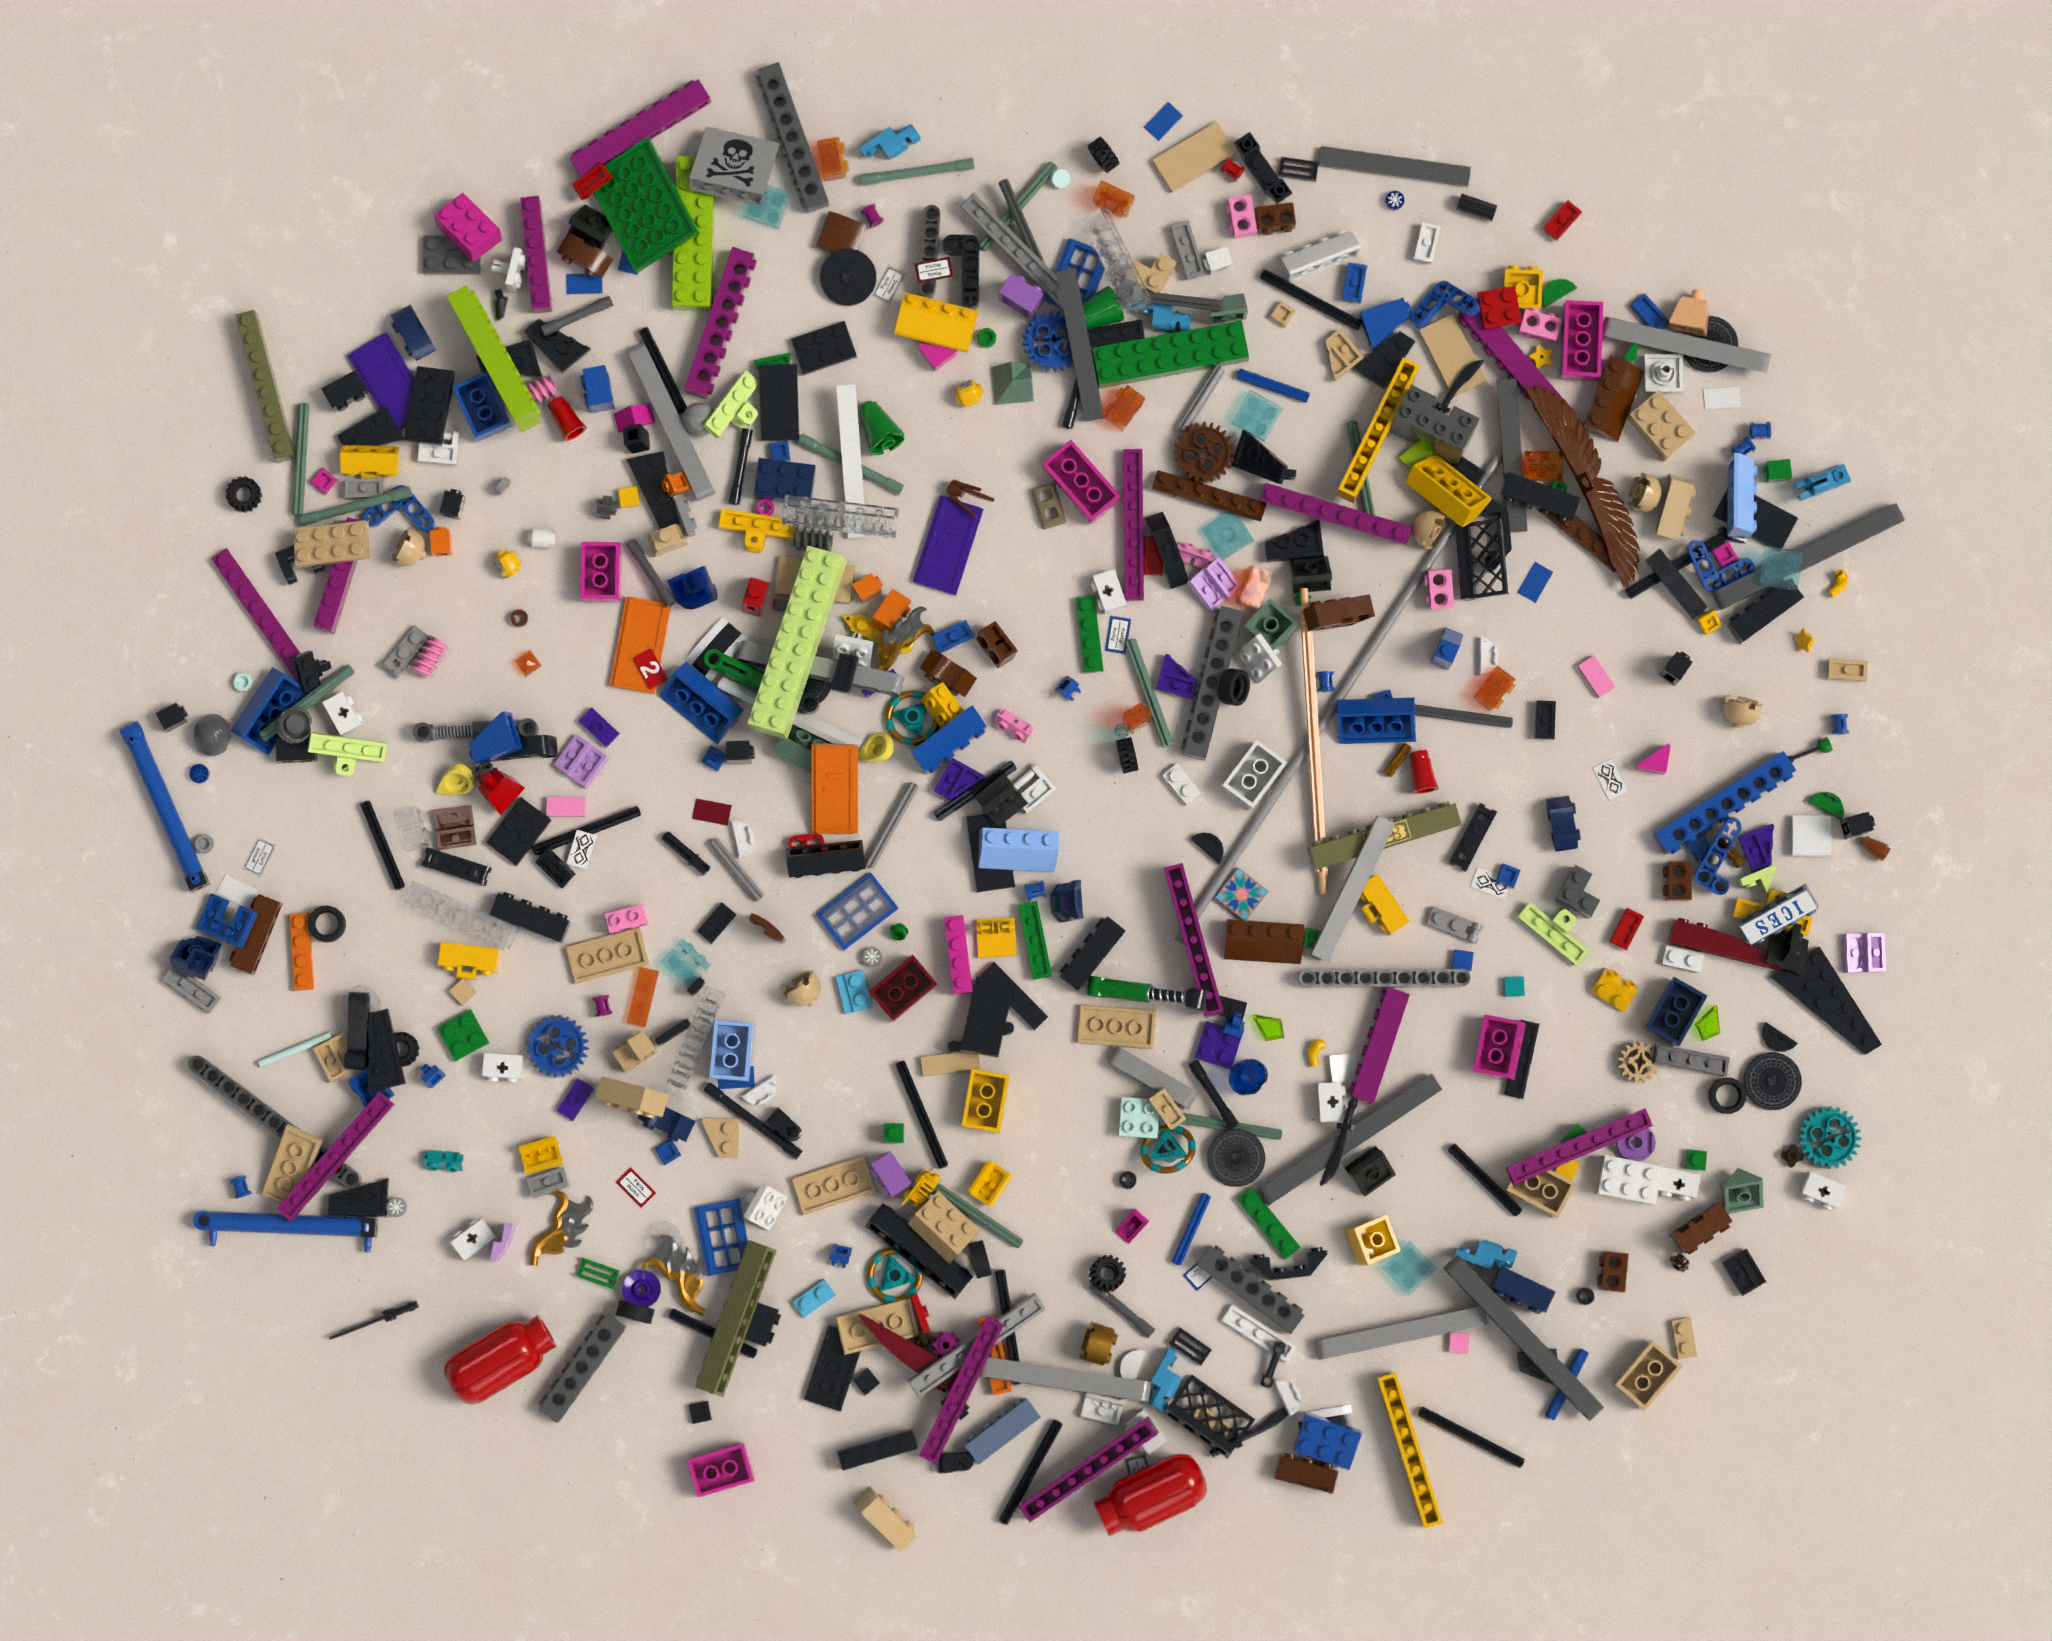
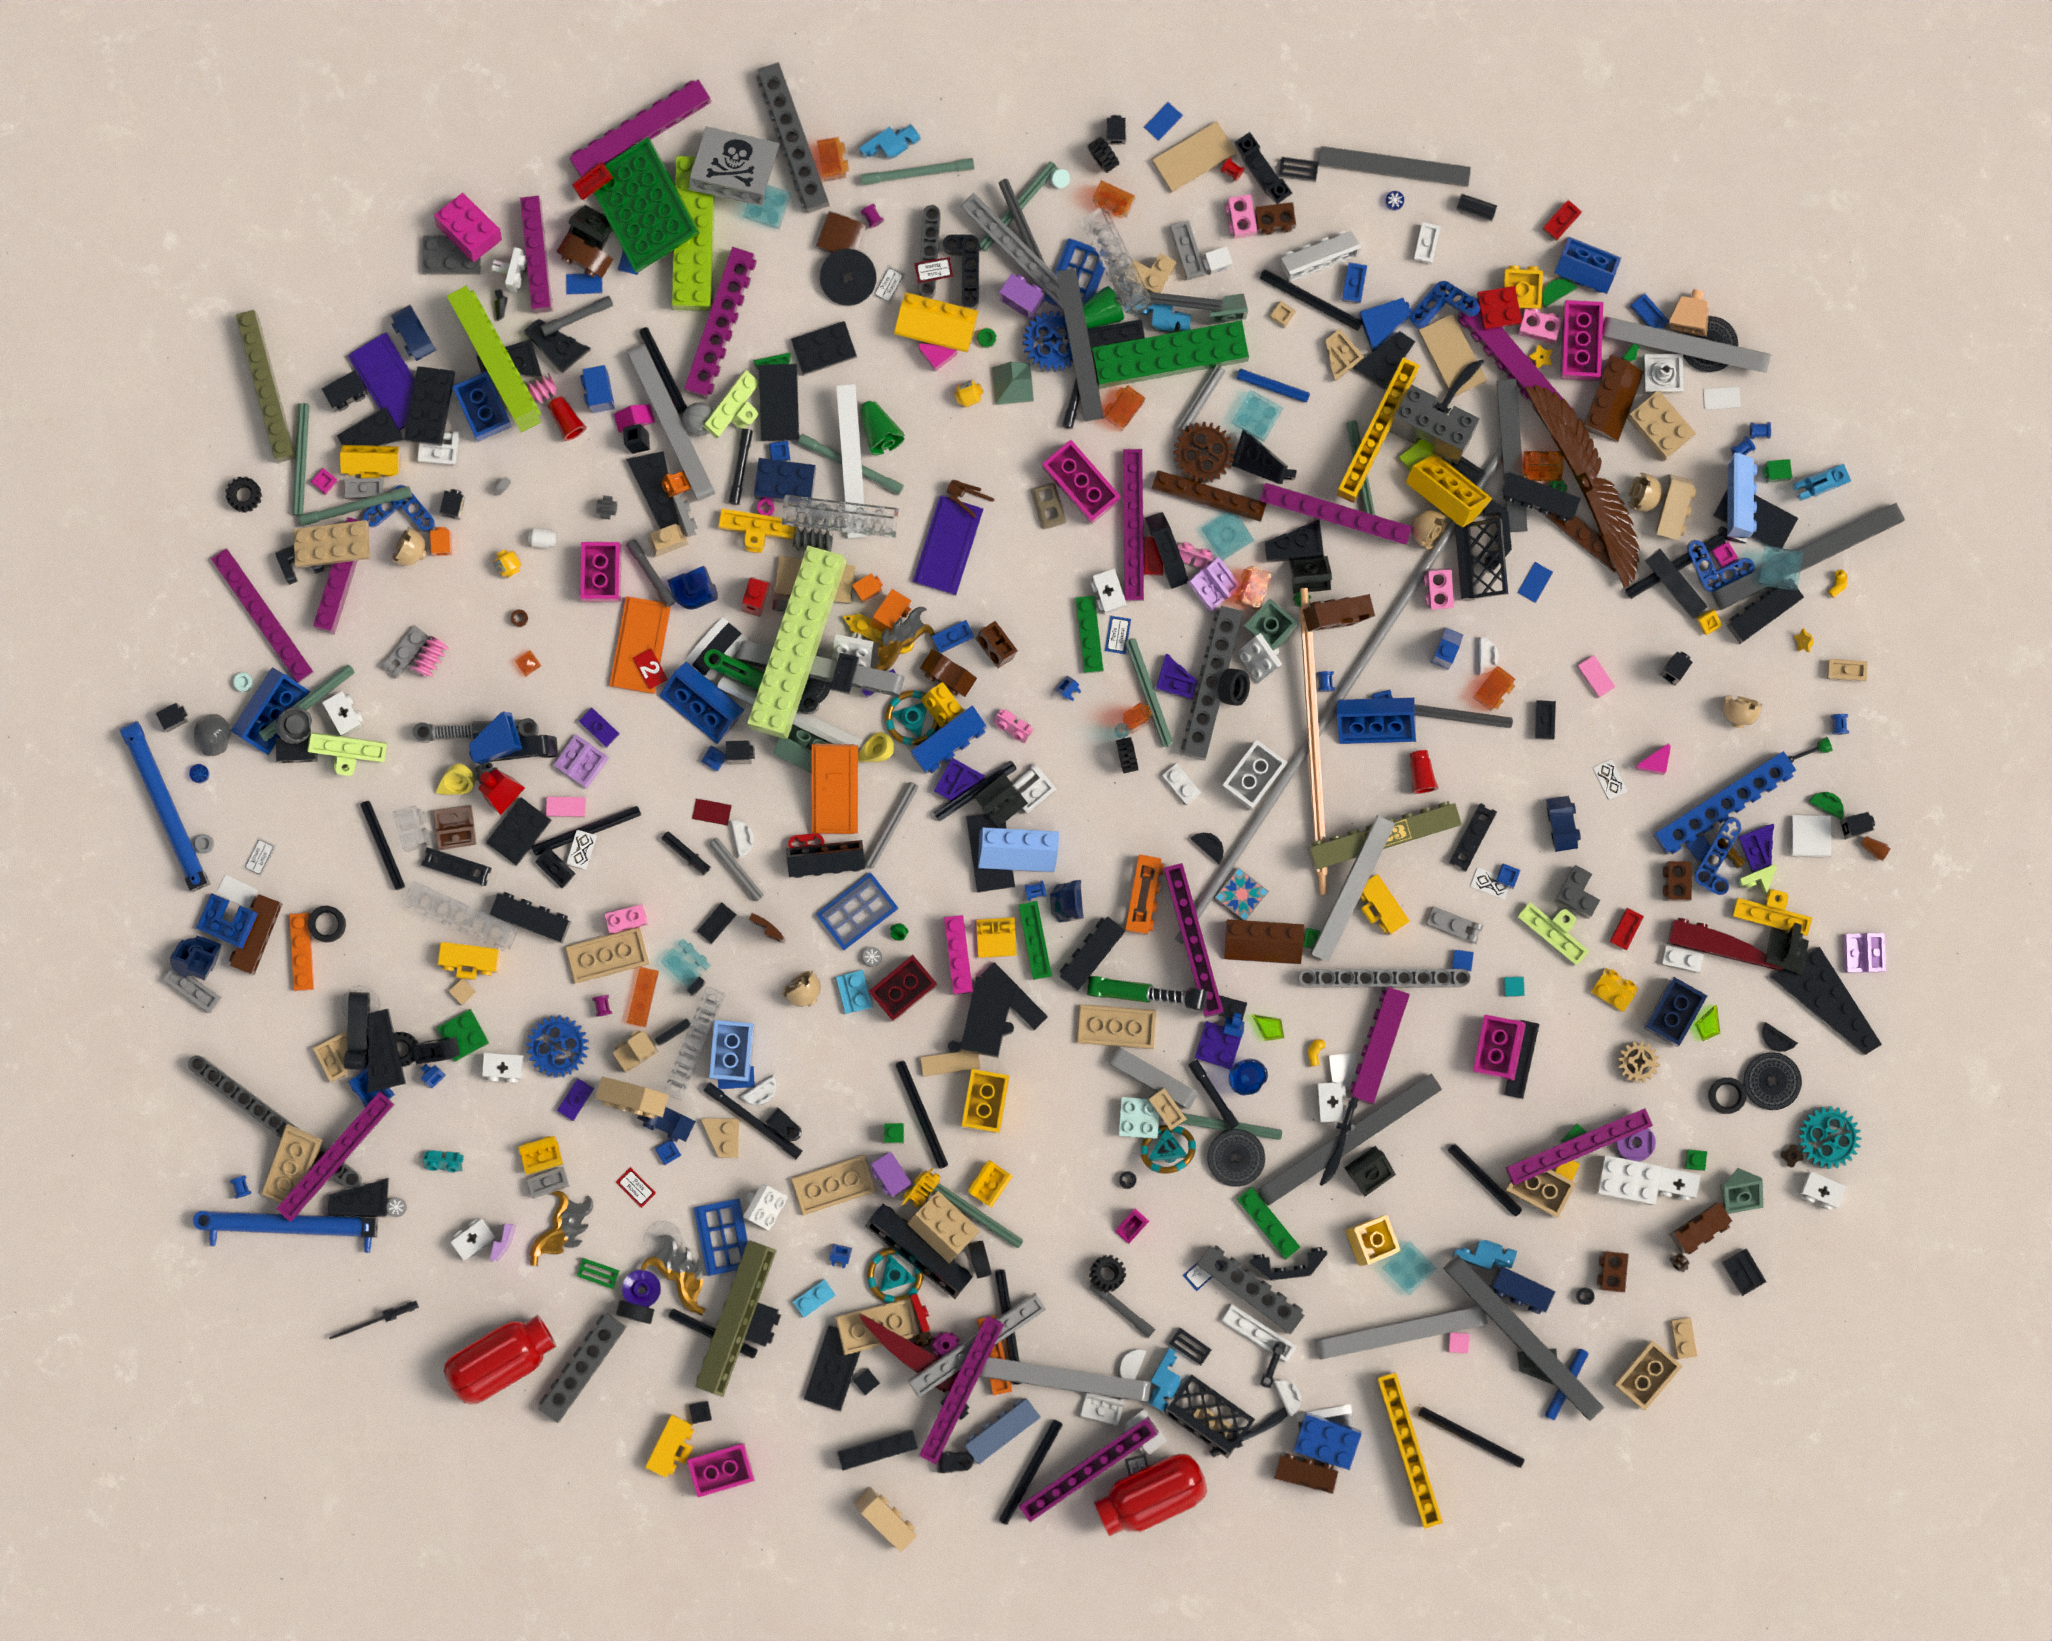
(295, 1049): light aqua bar -> none
(309, 670): black hinge -> none
(436, 1050): none -> black brick
(629, 497): yellow tile -> none
(665, 1451): none -> yellow piece
(1098, 1343): pearl gold brick -> none
(1116, 130): none -> black brick
(1150, 863): none -> orange brick
(1191, 1229): blue axle -> none
(1397, 759): pearl gold axle -> none
(1587, 265): none -> blue slope
(1690, 1060): tile -> none
(1778, 914): brick -> none

